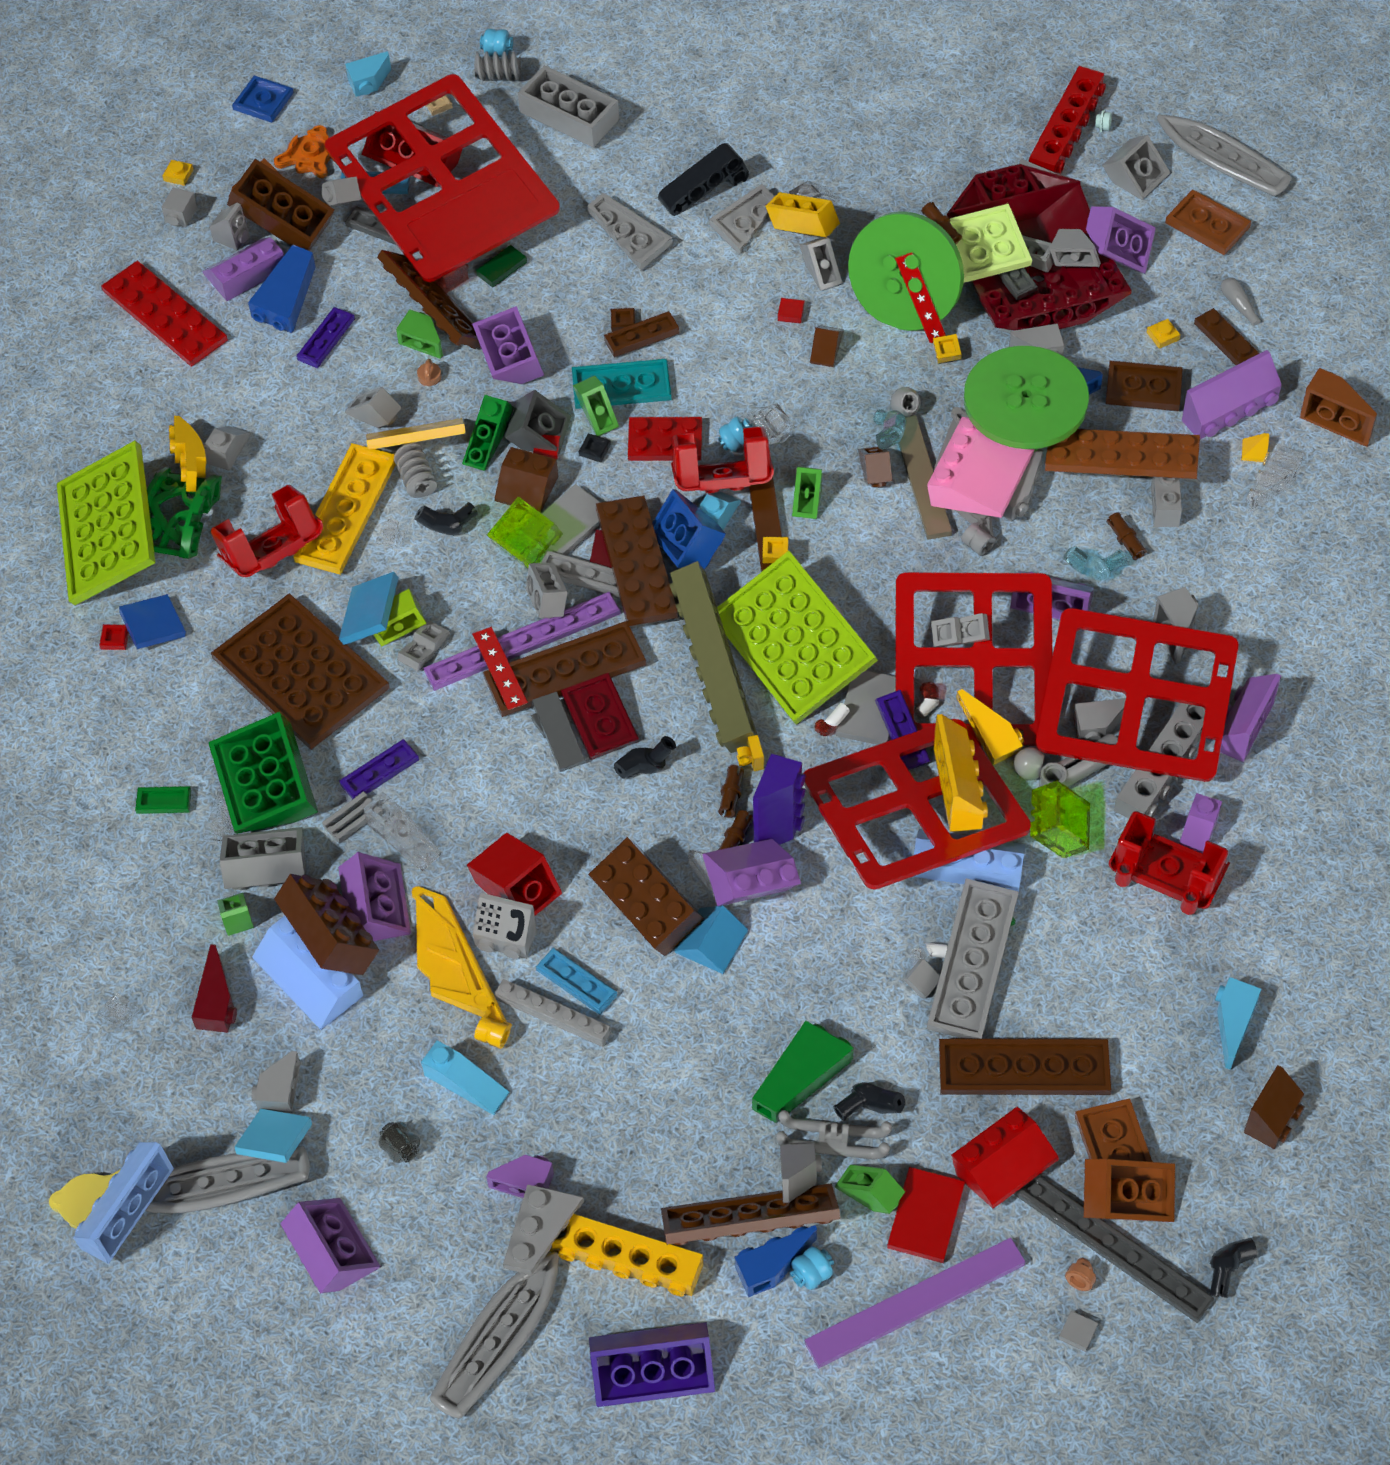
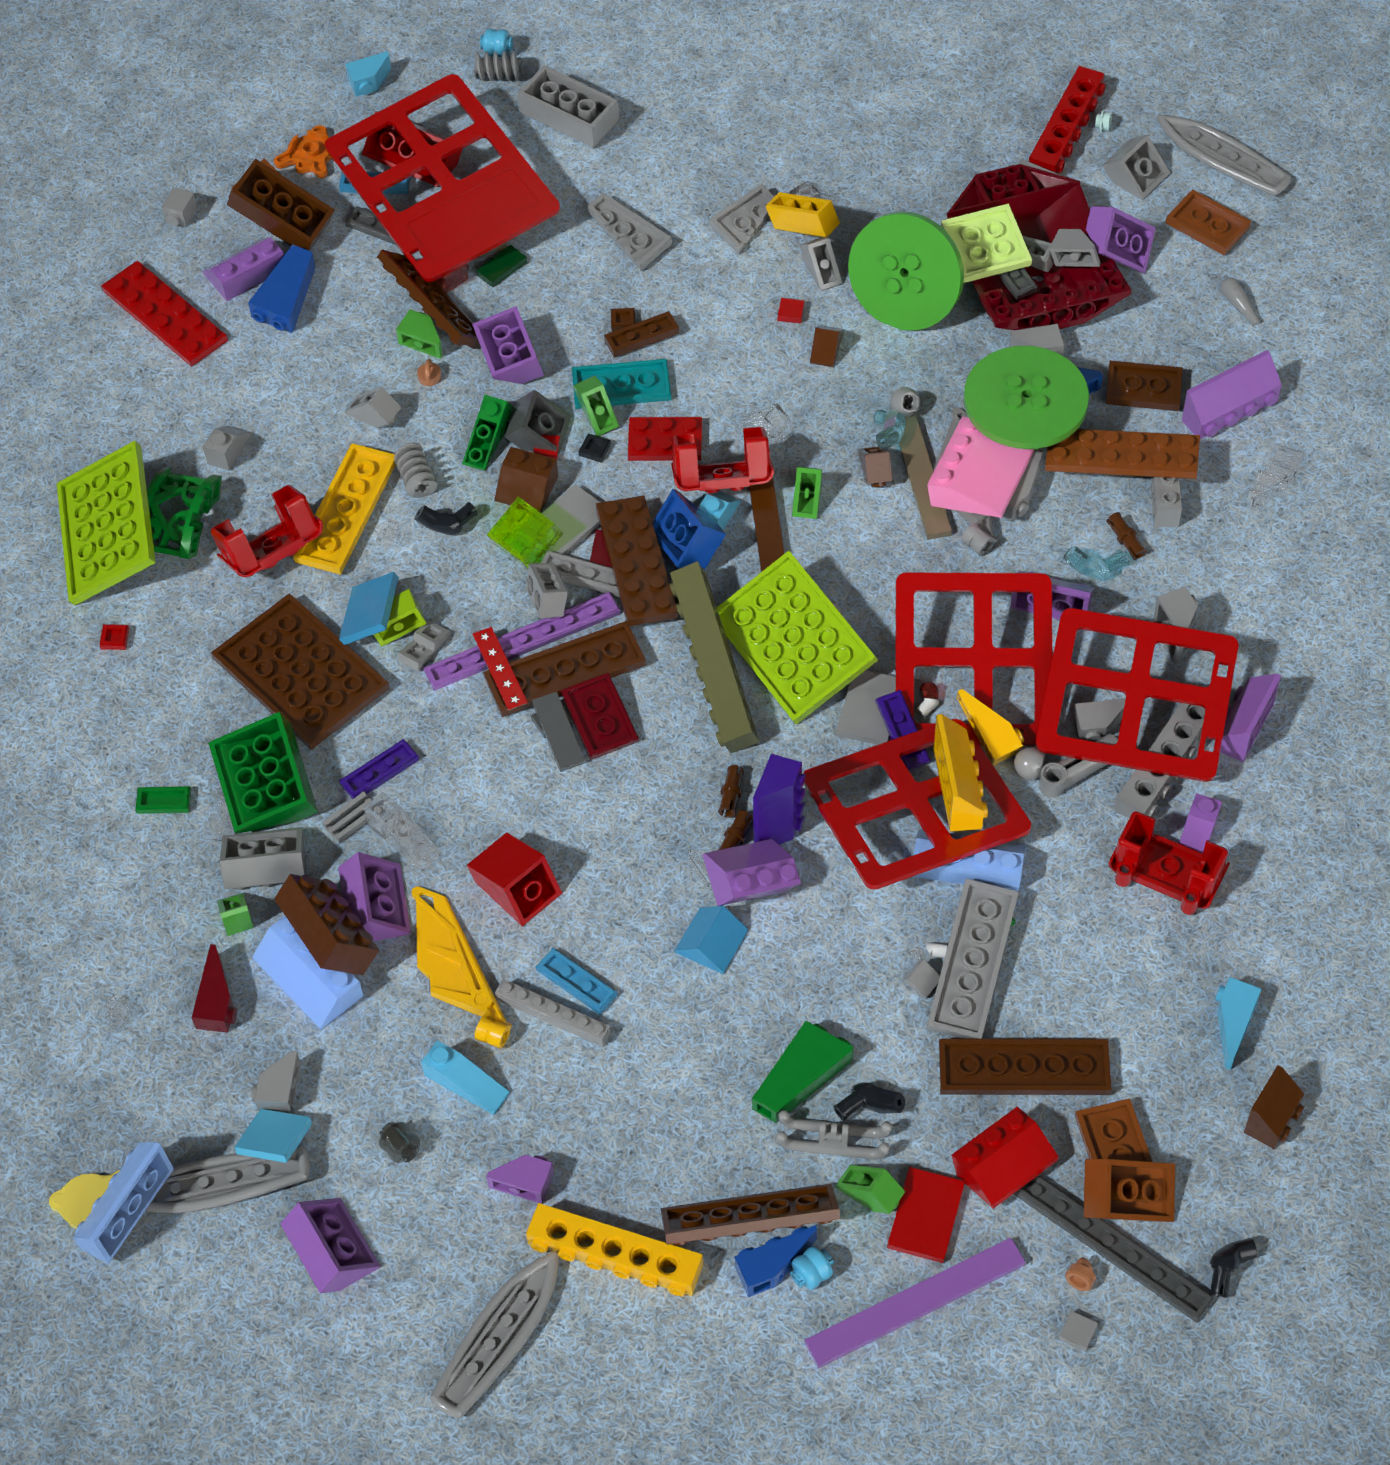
(152, 621): blue tile -> none
(178, 172): yellow plate -> none
(188, 452): yellow slope -> none
(230, 227): light grey slope -> none
(262, 99): blue tile -> none
(325, 337): dark purple tile -> none
(341, 191): light grey slope -> none
(415, 433): yellow tile -> none
(439, 105): tan tile -> none
(504, 926): light grey slope -> none
(538, 1224): light grey wing -> none
(645, 759): black arm -> none
(646, 896): reddish brown brick -> none
(651, 1364): dark purple slope -> none
(702, 178): black beam -> none
(732, 434): medium azure piece -> none
(751, 754): yellow tile -> none
(774, 548): yellow plate -> none
(798, 1169): light grey slope -> none
(827, 726): arm -> none
(921, 301): red sticker -> none
(934, 214): reddish brown pin -> none
(947, 348): yellow plate -> none
(960, 630): light grey slope -> none
(1060, 819): clear neon green piece -> none
(1163, 333): yellow plate -> none
(1225, 337): reddish brown plate -> none
(1255, 447): yellow slope -> none
(1338, 408): dark orange slope -> none

